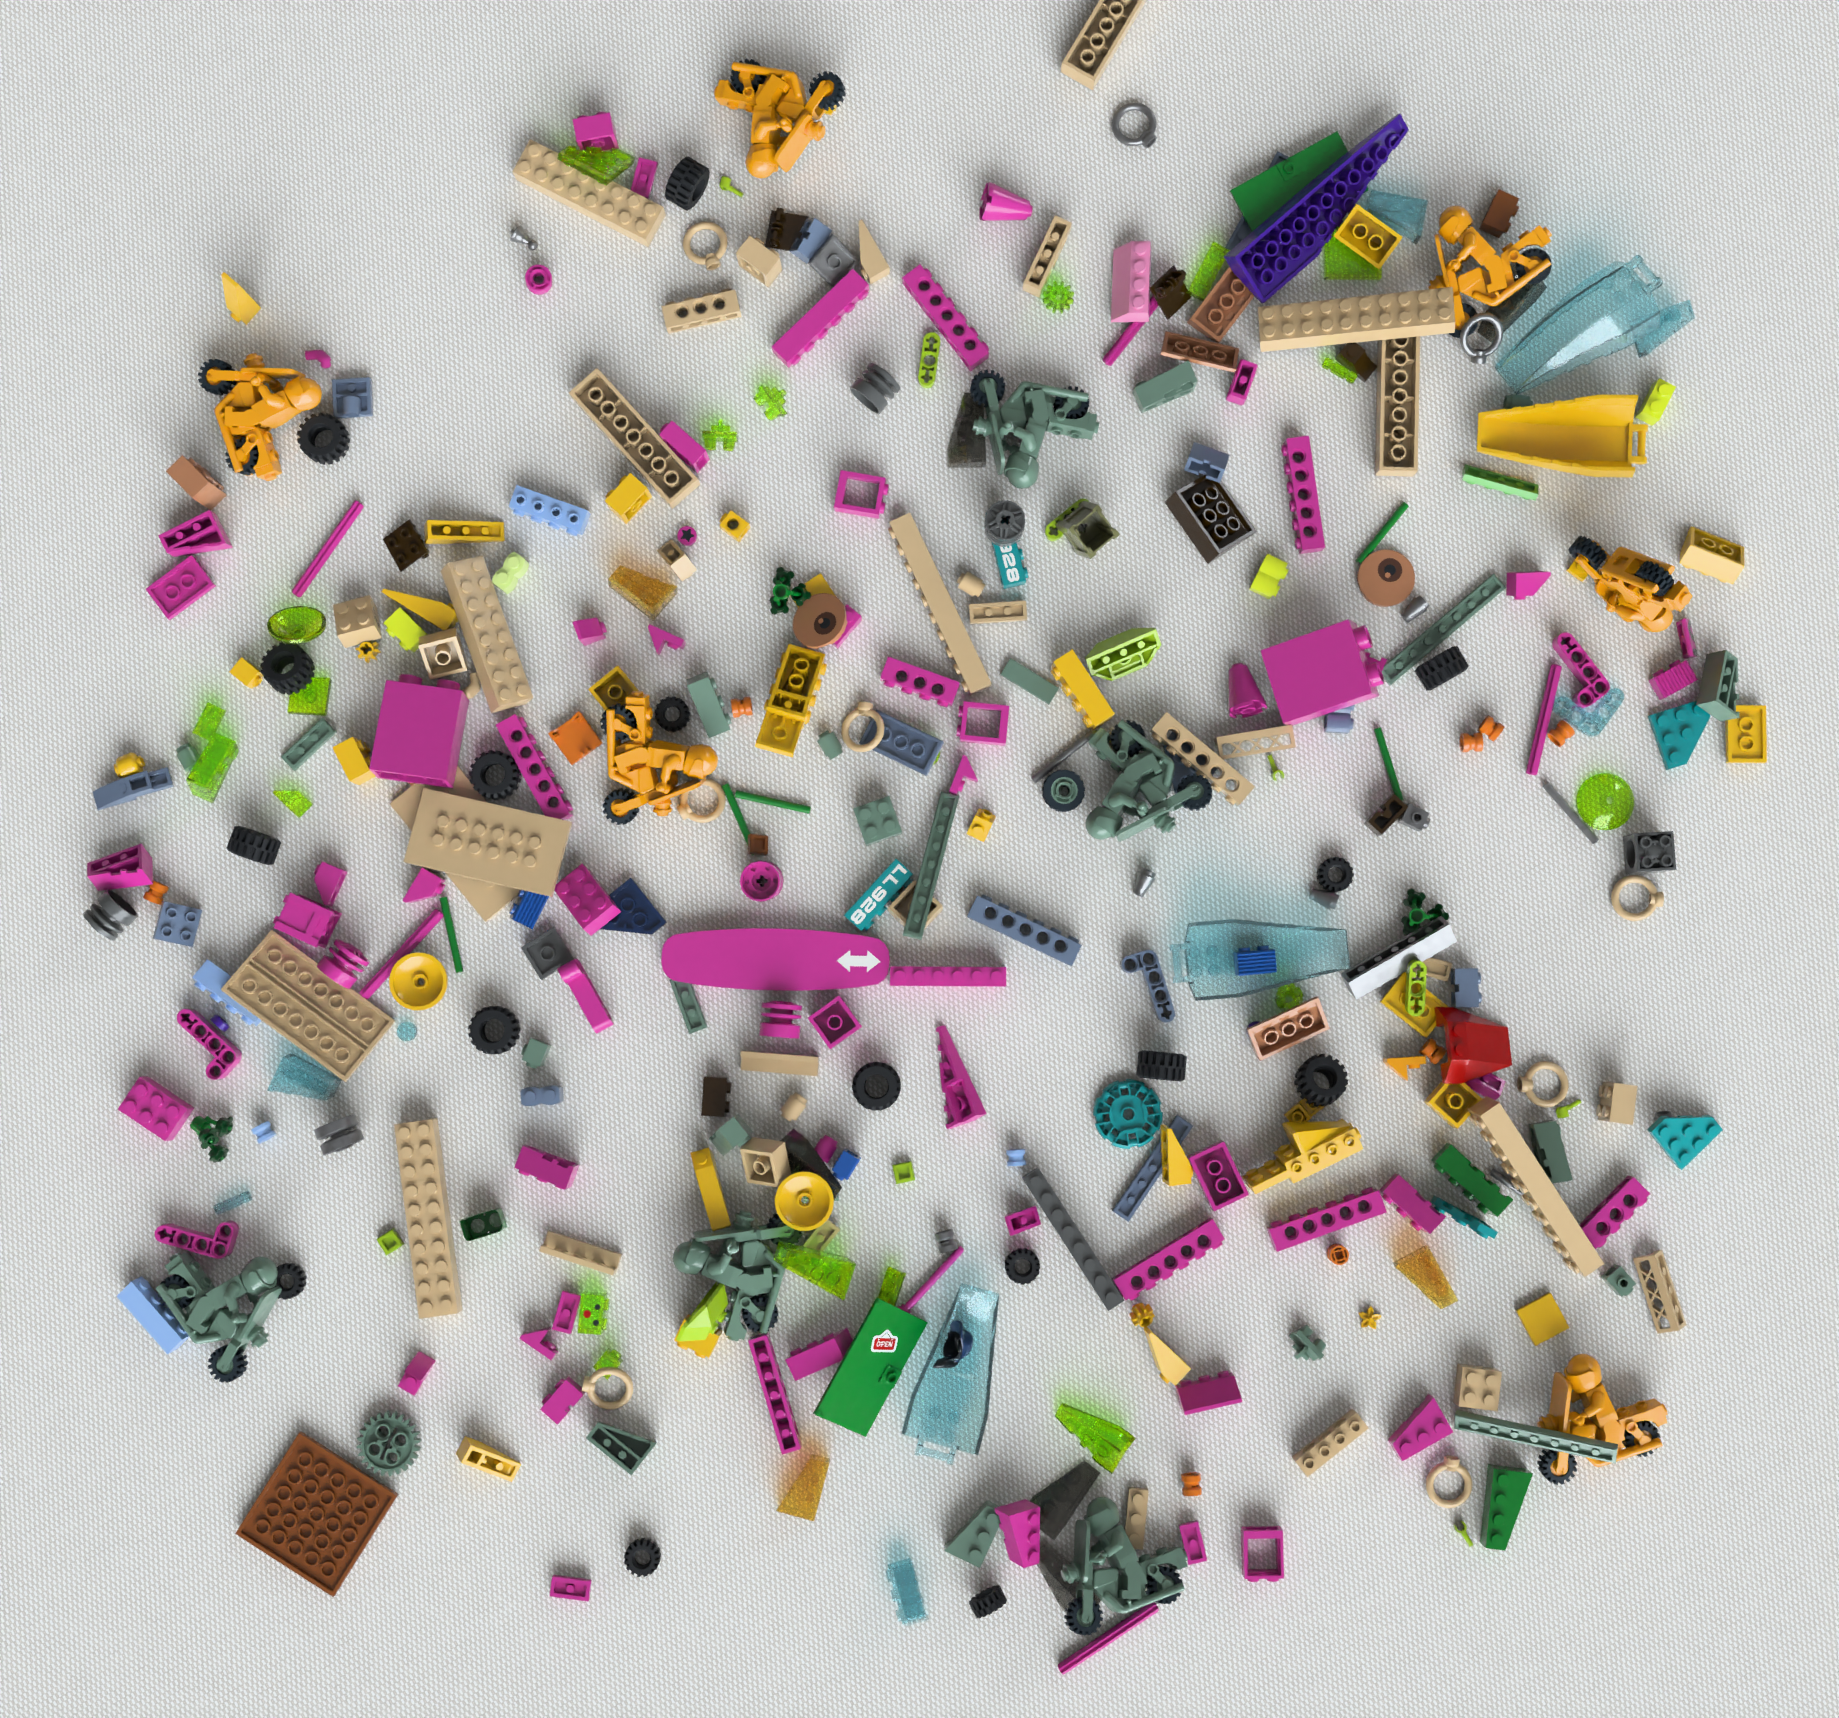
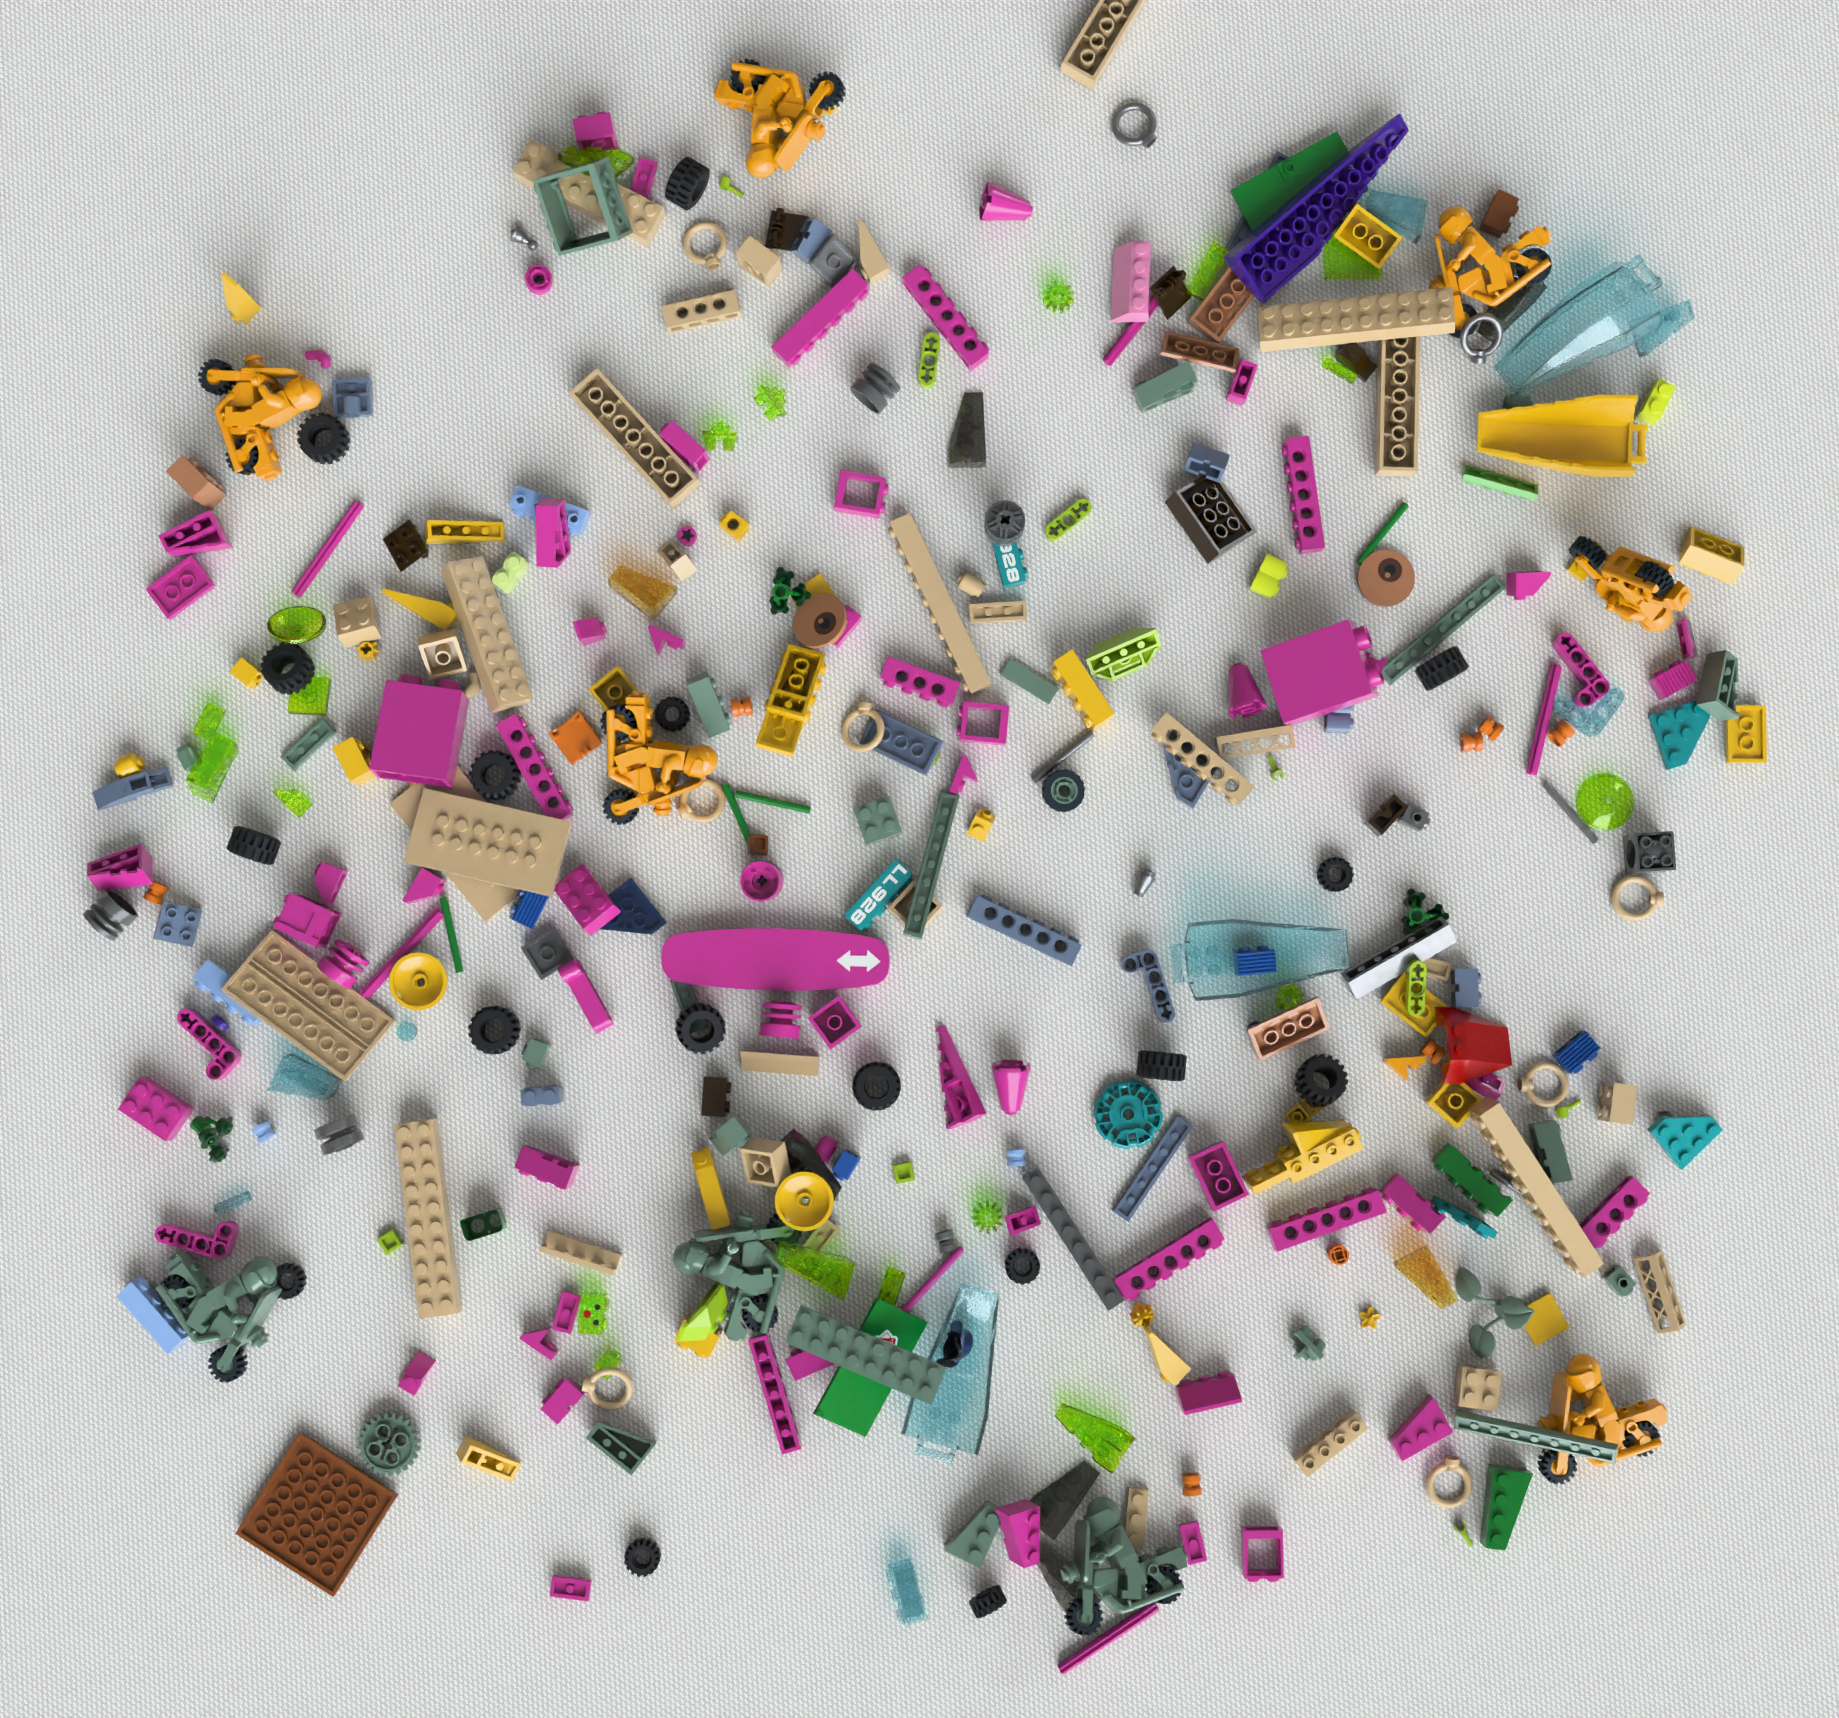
(405, 628): neon yellow brick -> none
(551, 533): none -> dark pink wedge
(557, 214): none -> sand green window
(627, 498): yellow brick -> none
(708, 1042): none -> black tyre
(793, 1107): tan brick -> none
(805, 1492): clear yellow wedge -> none
(830, 744): sand green brick -> none
(866, 1354): none -> sand green plate
(948, 976): dark pink brick -> none
(985, 1210): none -> clear neon green gear
(1010, 1083): none -> dark pink cone
(1029, 404): sand green piece -> none
(1047, 256): tan brick -> none
(1096, 533): olive container -> none
(1151, 773): sand green piece -> none
(1175, 1165): yellow slope -> none
(1325, 898): flat silver cone -> none
(1388, 763): green bar -> none
(1415, 608): flat silver cone -> none
(1512, 1310): none -> sand green plant
(1576, 1052): none -> blue brick

